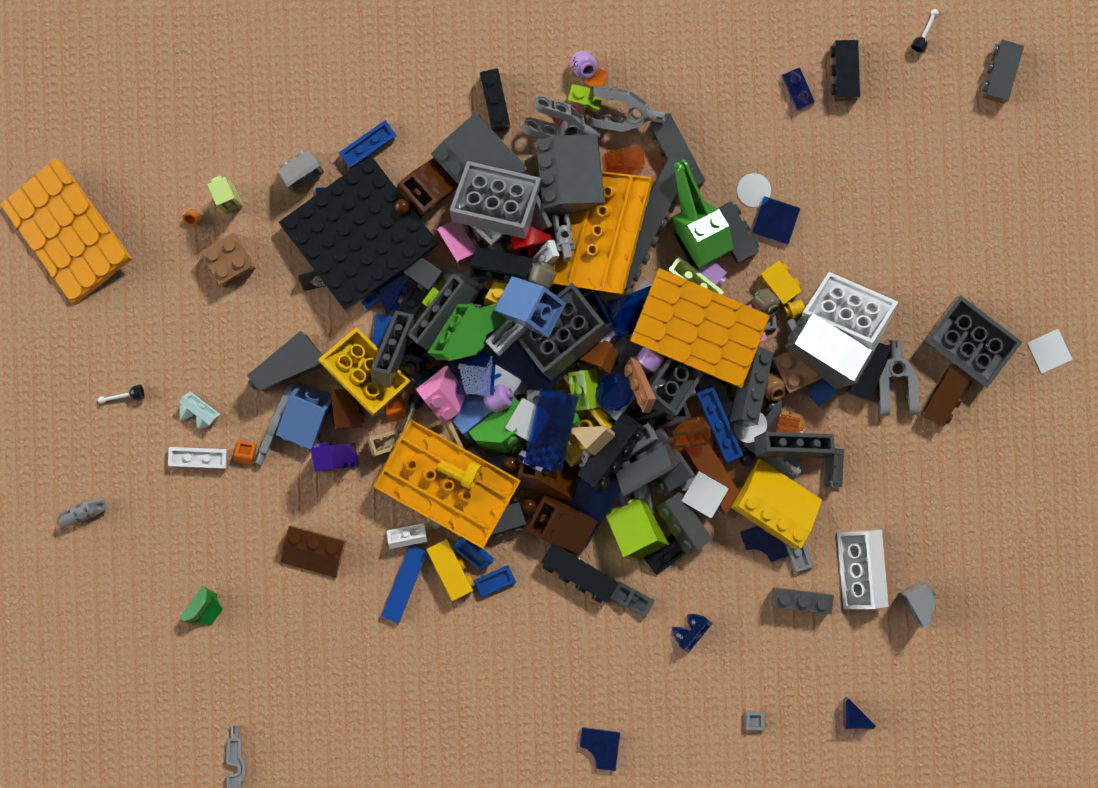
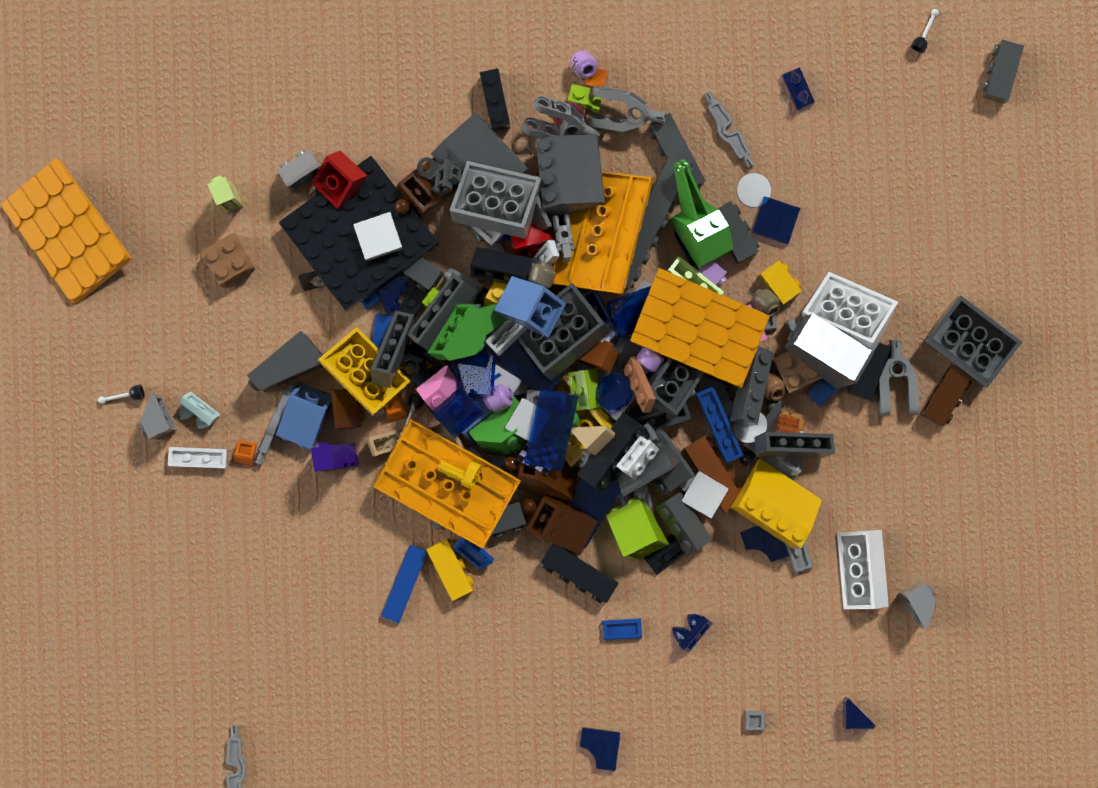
(81, 512): light grey hinge -> none
(156, 419): none -> light grey slope
(191, 217): orange hinge -> none
(203, 608): green slope -> none
(313, 551): reddish brown slope -> none
(338, 178): none -> red slope
(367, 144): blue plate -> none
(377, 236): none -> white tile
(406, 536): white plate -> none
(442, 175): none -> dark grey piece
(457, 412): none -> clear blue tile
(458, 242): bright pink slope -> none
(494, 581): blue tile -> none
(622, 629): none -> blue tile
(624, 159): clear orange slope -> none
(632, 599): dark grey slope -> none
(637, 457): none -> white bracket
(691, 433): clear orange slope -> none
(722, 121): none -> light grey piece
(793, 308): yellow hose -> none
(802, 600): dark grey brick -> none
(834, 469): dark grey hinge -> none
(845, 70): black brick -> none
(1049, 351): white sticker -> none

